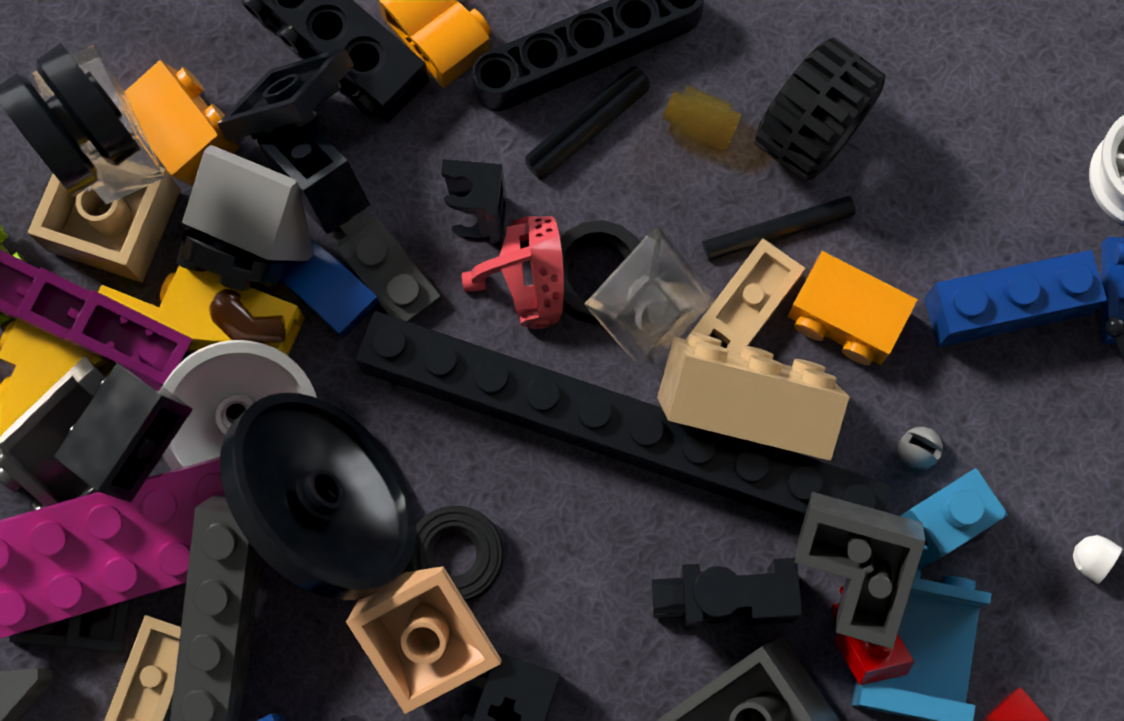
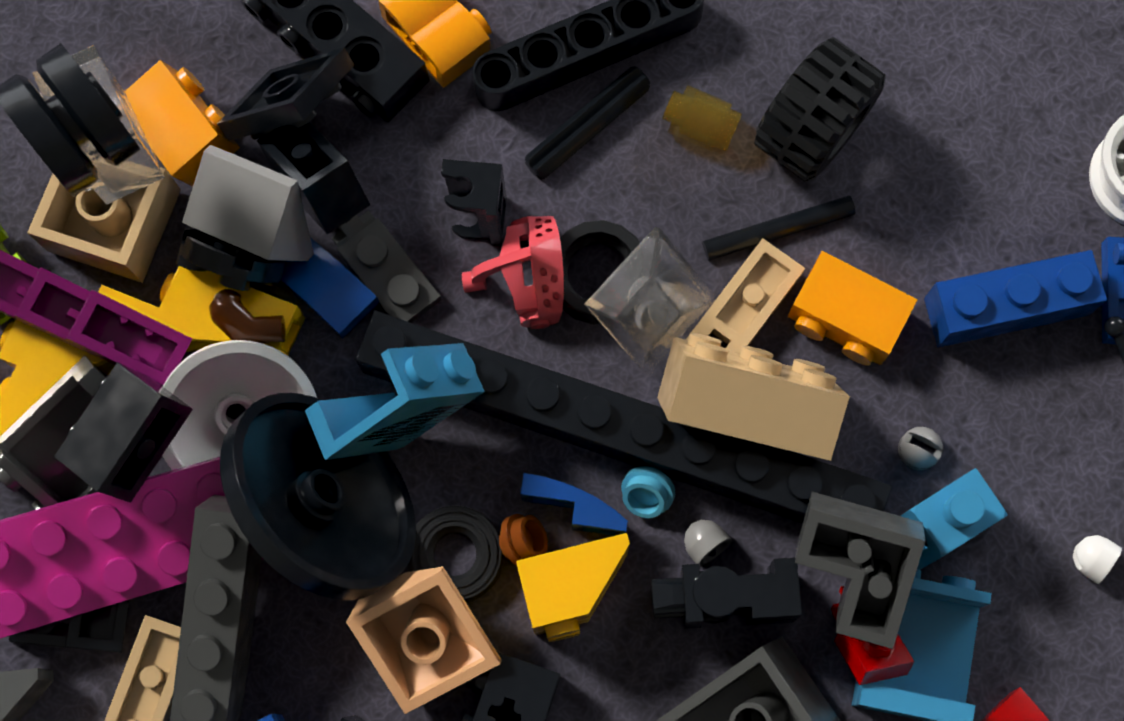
(429, 387): none -> dark azure panel
(522, 537): none -> dark orange plate
(569, 584): none -> yellow slope
(589, 512): none -> blue slope
(647, 492): none -> medium azure plate
(703, 538): none -> light grey hinge

